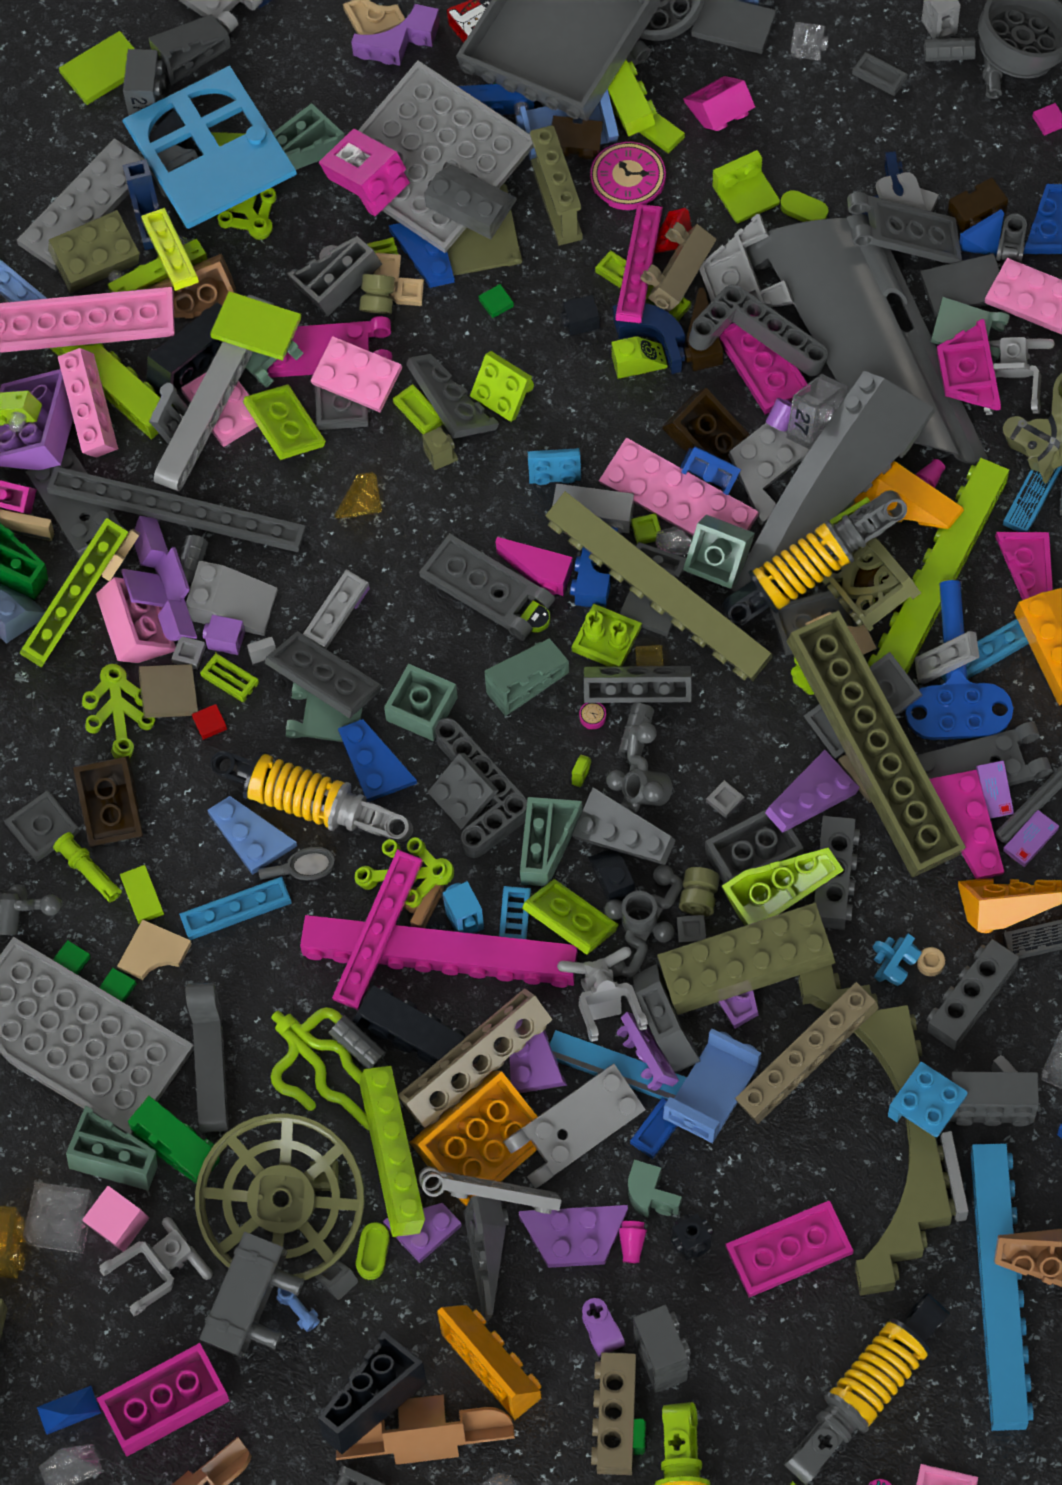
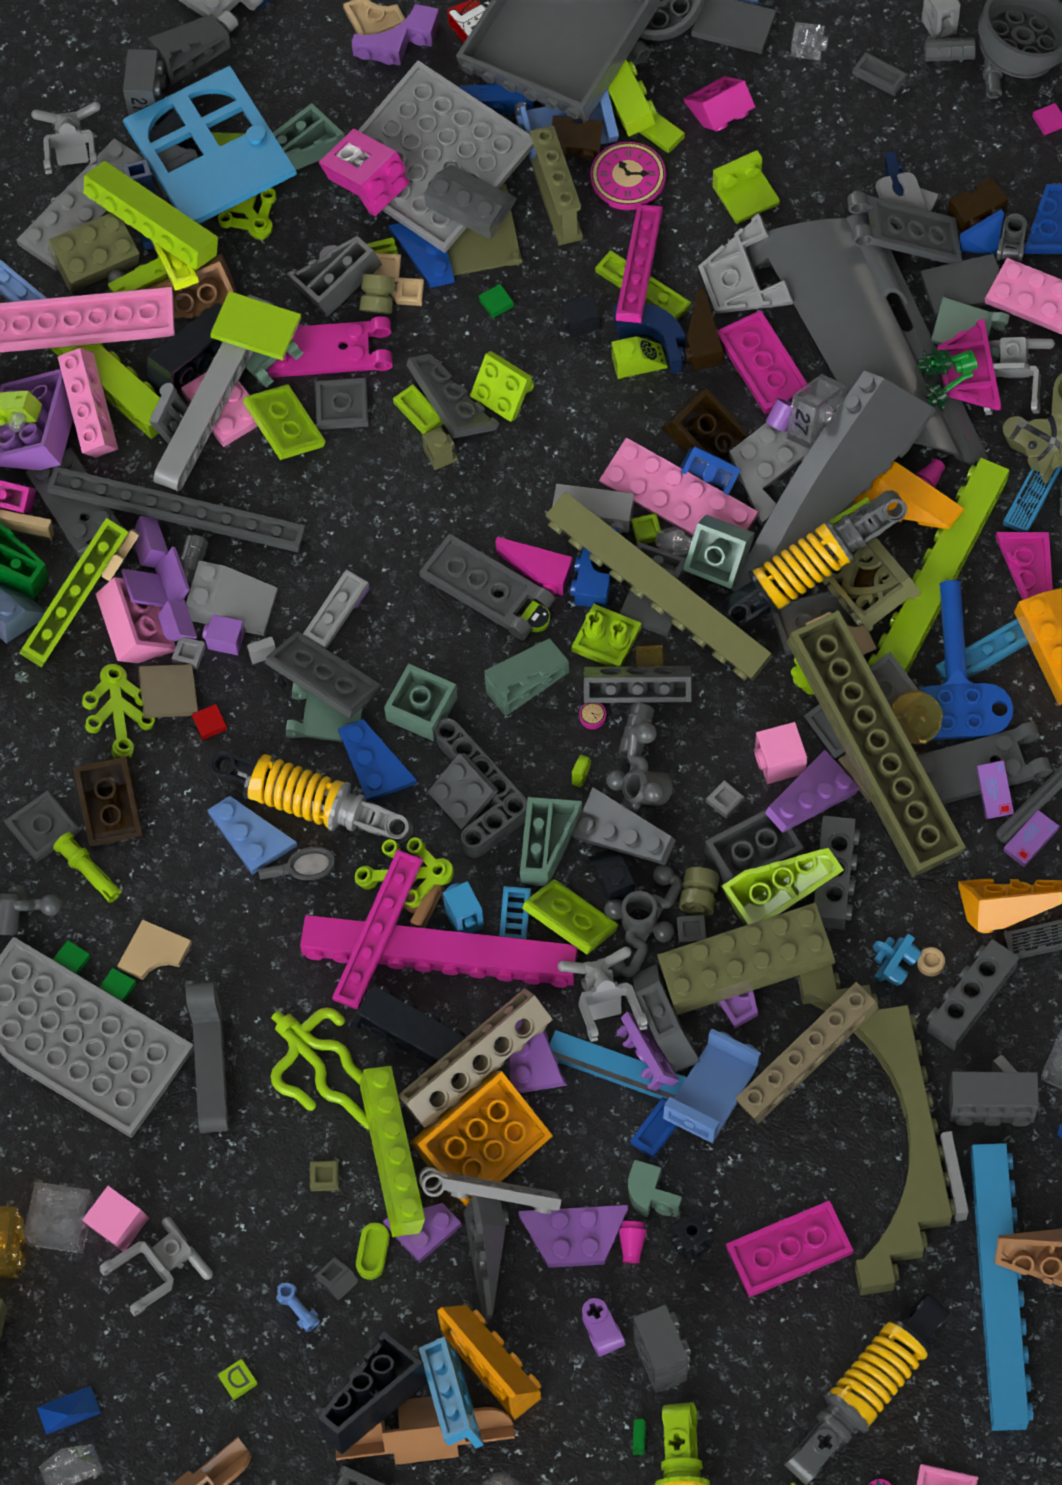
(69, 137): none -> light grey piece
(98, 68): lime tile -> none
(109, 1153): sand green wedge -> none
(141, 894): lime tile -> none
(150, 215): none -> lime brick
(163, 1399): dark pink brick -> none
(170, 1138): green wedge -> none
(235, 908): dark azure tile -> none
(237, 1379): none -> lime tile
(244, 1296): dark grey piece -> none
(247, 689): lime tile -> none
(280, 1178): olive dish -> none
(356, 374): bright pink plate -> none
(357, 1042): dark grey axle -> none
(361, 497): clear yellow slope -> none
(450, 1393): none -> dark azure fence
(554, 466): dark azure bracket -> none
(586, 1116): light grey hinge -> none
(618, 1459): dark tan brick -> none
(681, 216): red slope -> none
(681, 268): dark tan brick -> none
(759, 327): dark grey beam -> none
(780, 753): none -> bright pink head
(803, 206): lime tile -> none
(918, 715): none -> clear yellow tile
(927, 1100): dark azure bracket -> none
(941, 362): none -> plant
(946, 657): light grey tile -> none
(967, 809): dark pink wing -> none

